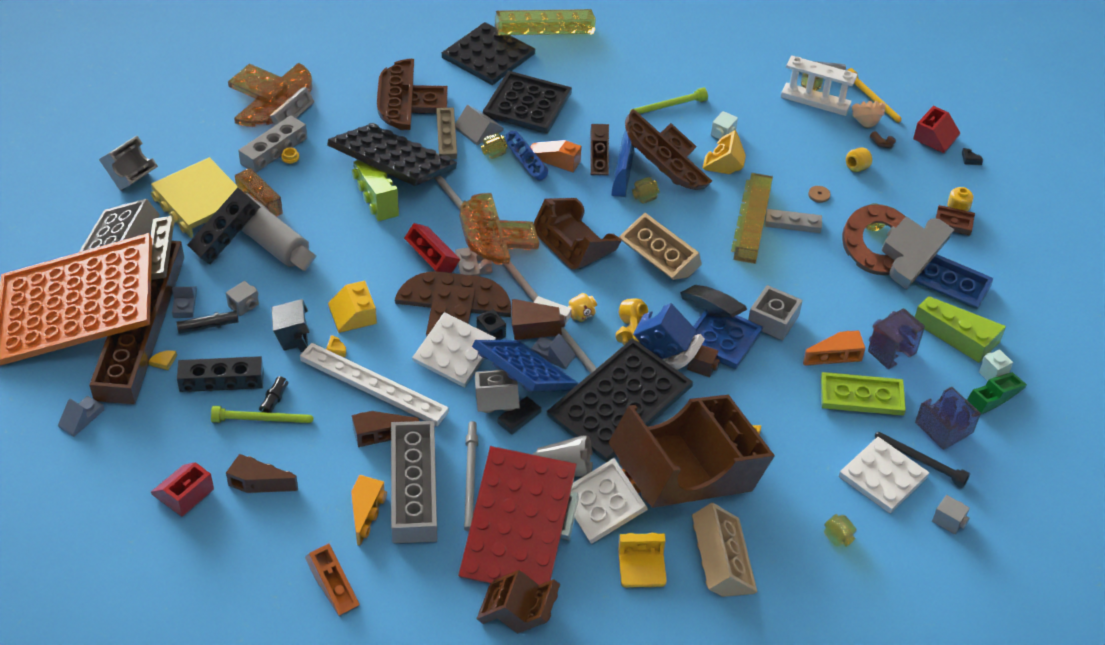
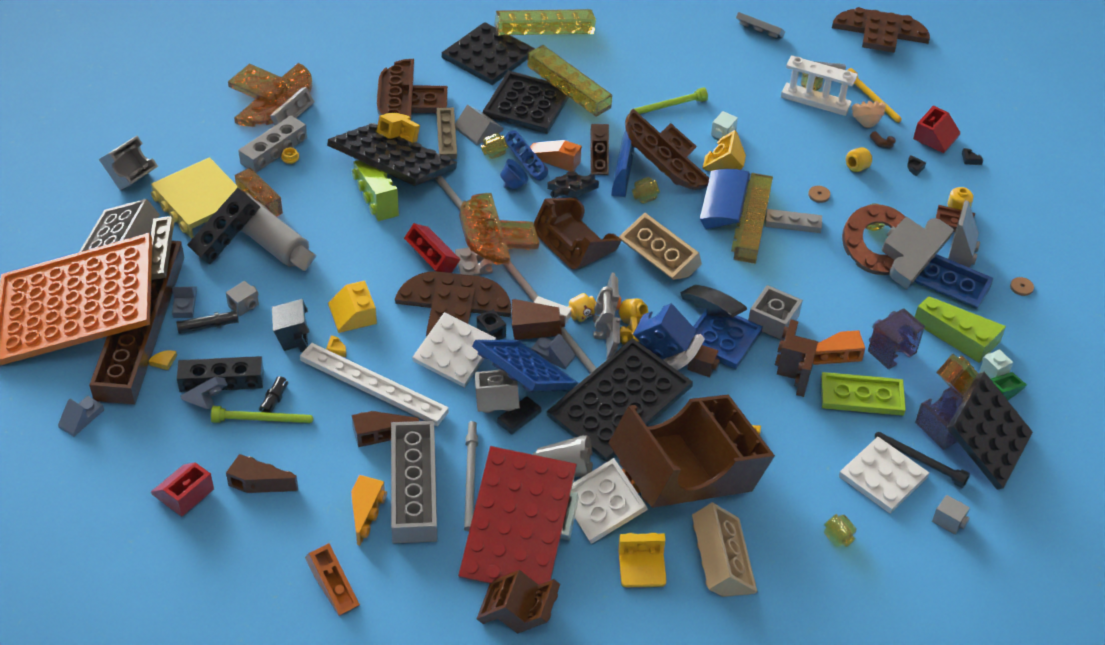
(202, 394): none -> sand blue slope
(396, 125): none -> yellow brick
(513, 175): none -> blue piece
(569, 80): none -> clear yellow brick
(572, 185): none -> black plate
(607, 304): none -> light grey piece
(724, 197): none -> blue slope
(760, 26): none -> light grey plate
(796, 357): none -> reddish brown bracket
(881, 28): none -> reddish brown plate
(915, 165): none -> black tile
(958, 373): none -> clear orange brick
(965, 239): none -> light grey slope
(990, 430): none -> black plate
(1027, 288): none -> medium nougat wheel

